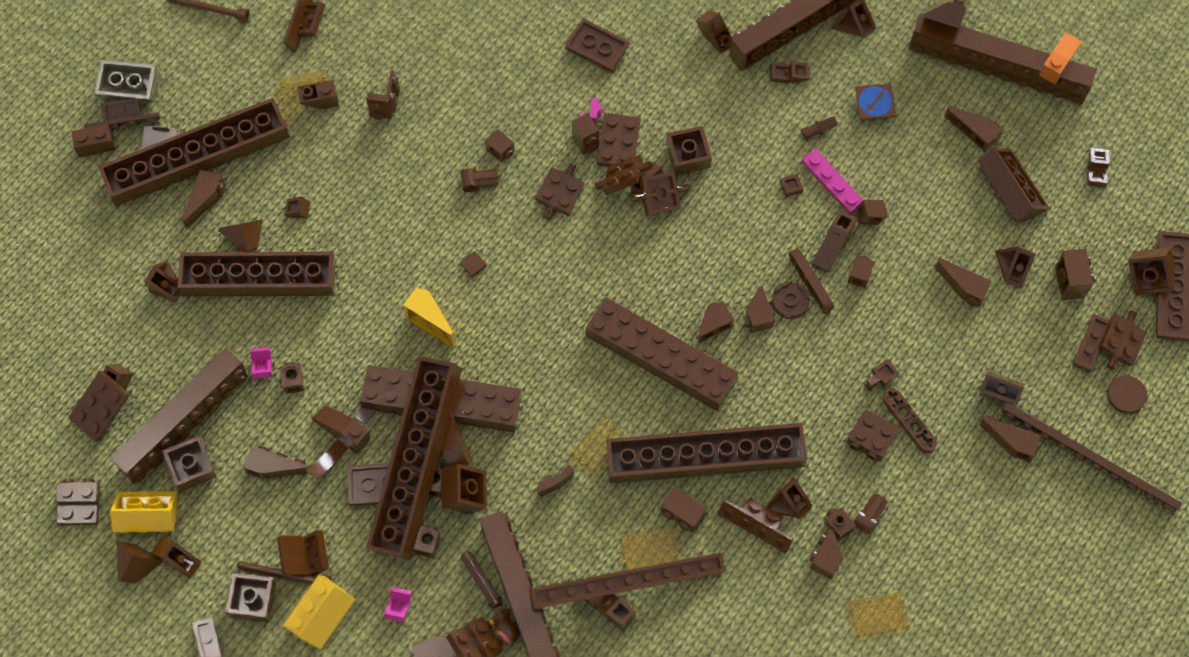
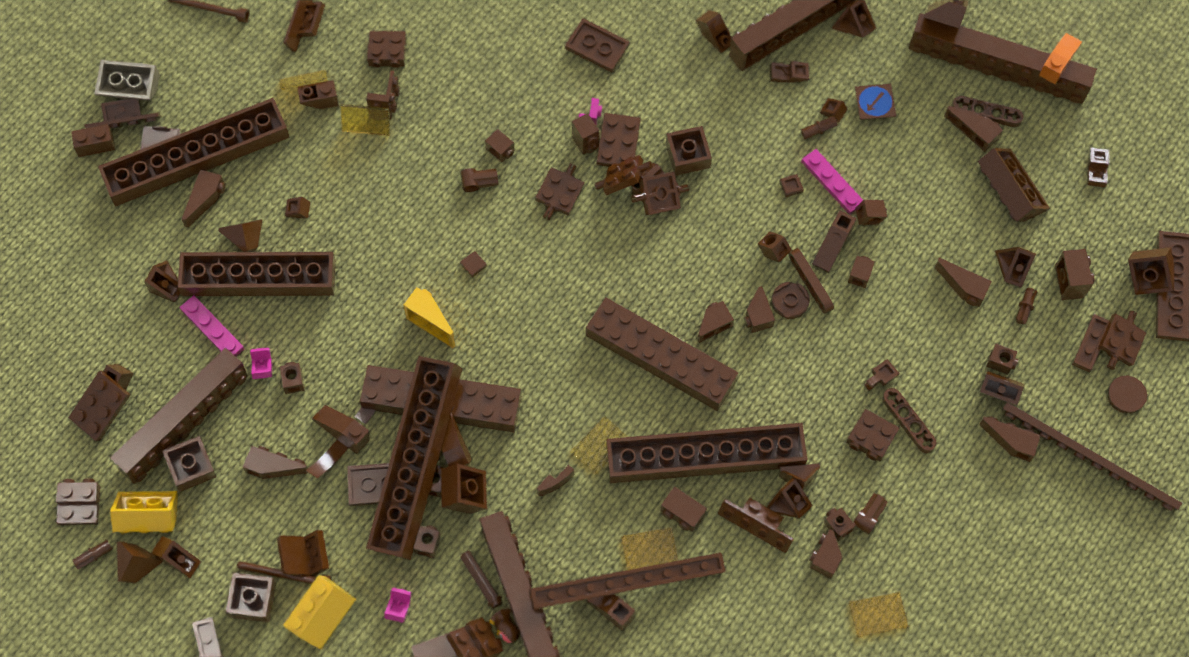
(92, 554): none -> reddish brown axle
(210, 326): none -> dark pink plate
(365, 119): none -> clear yellow piece
(386, 49): none -> reddish brown plate
(774, 246): none -> reddish brown brick
(803, 473): none -> reddish brown slope
(834, 108): none -> reddish brown slope
(988, 107): none -> reddish brown beam
(996, 364): none -> reddish brown brick
(1026, 306): none -> reddish brown axle

